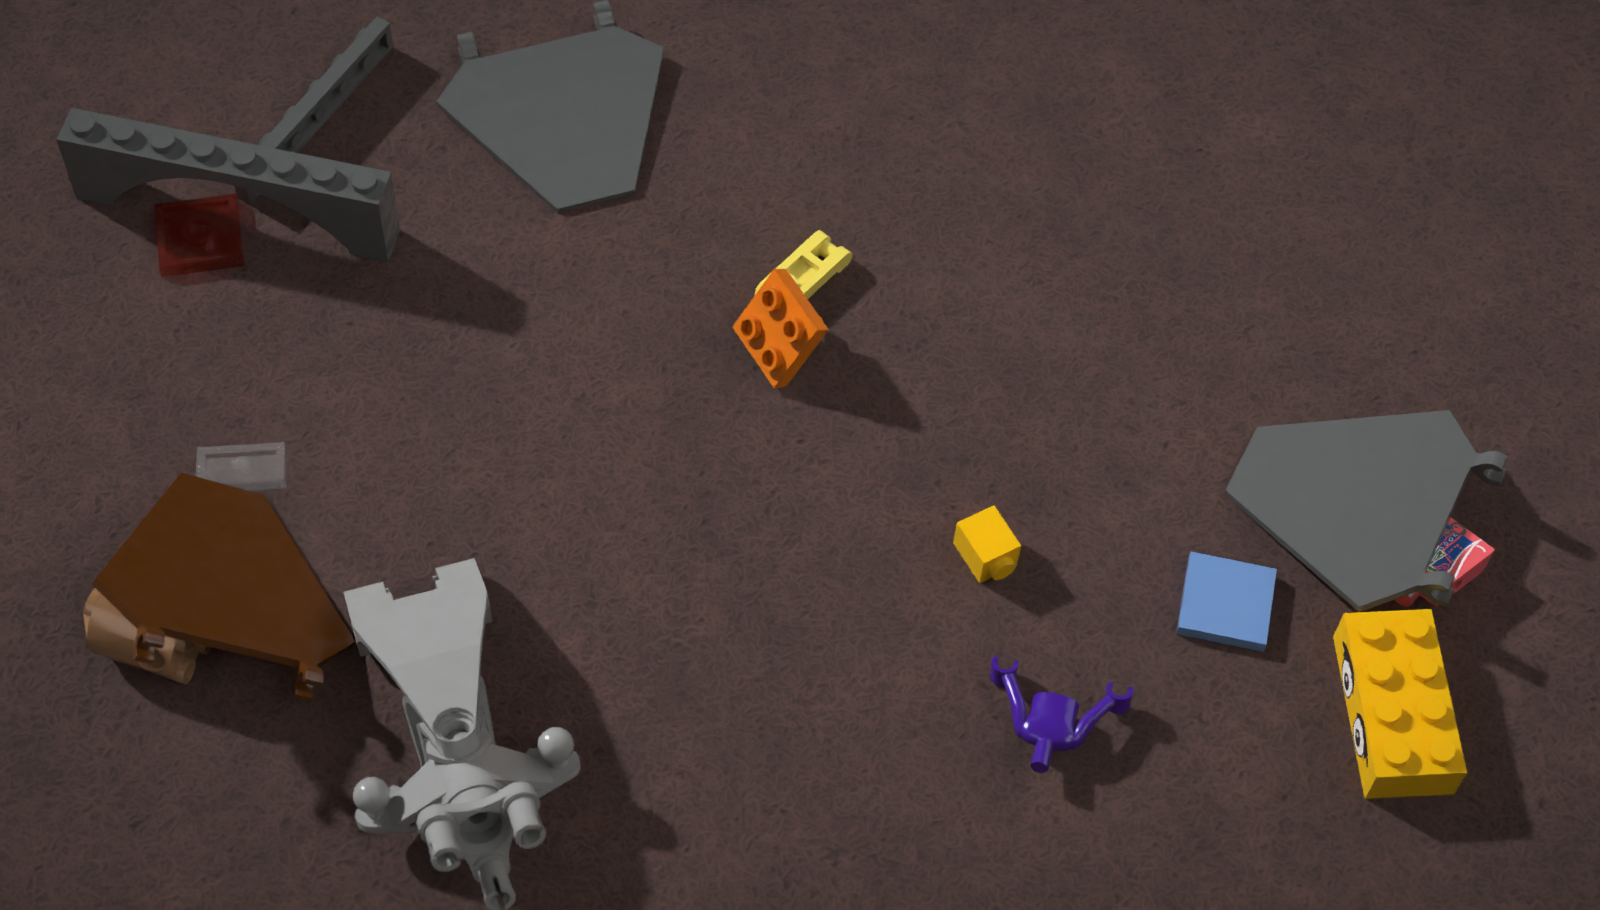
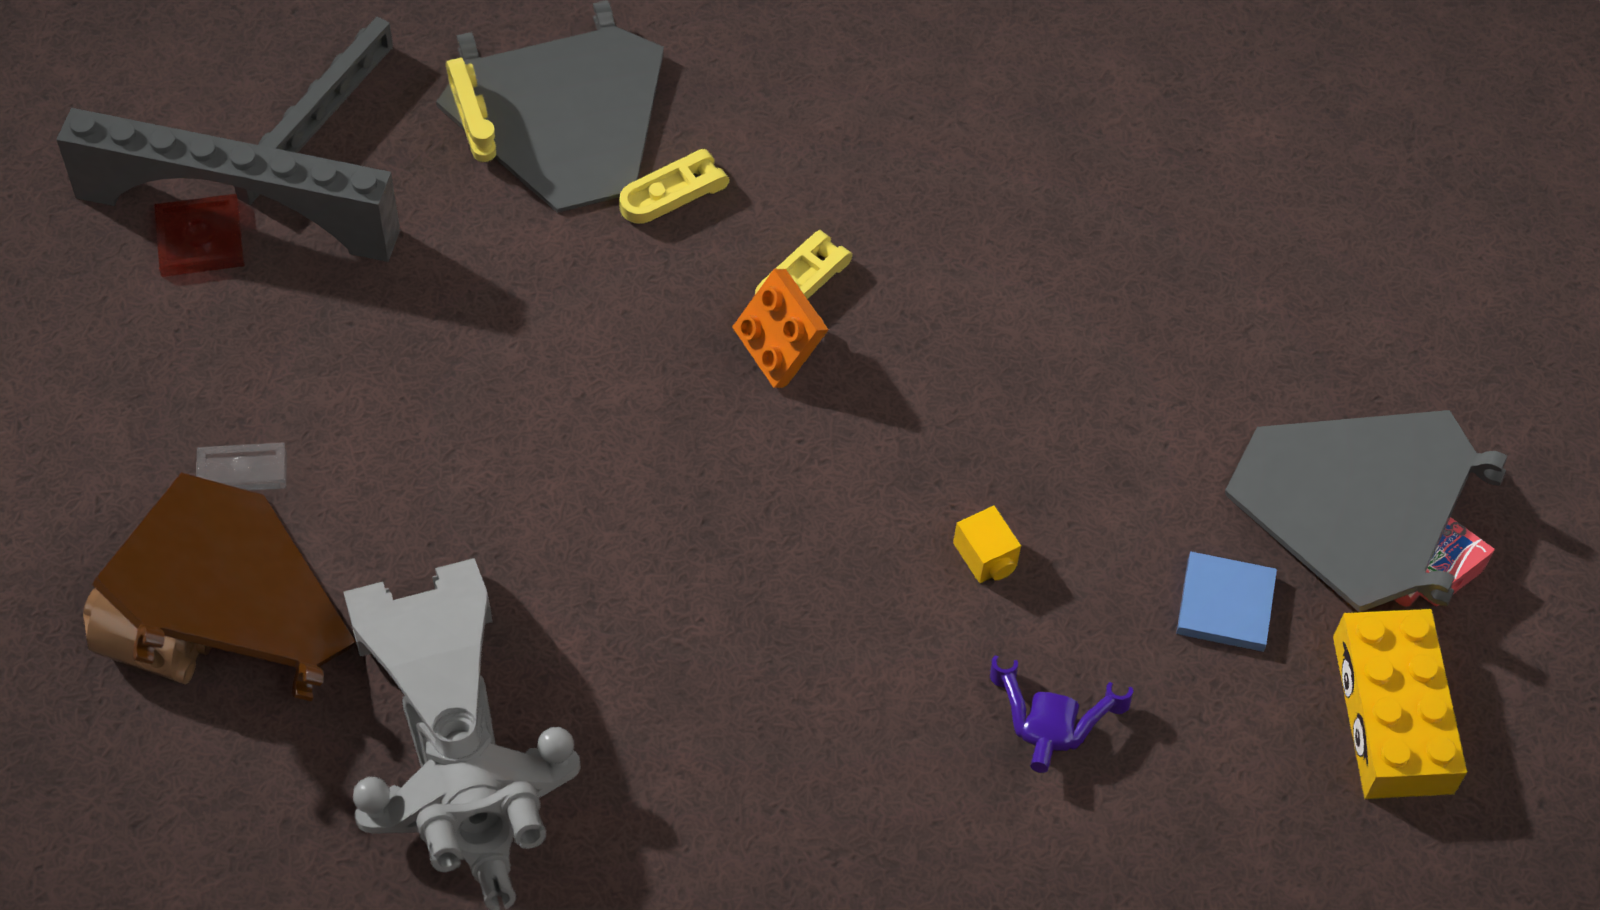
(471, 110): none -> light yellow plate
(671, 187): none -> light yellow plate

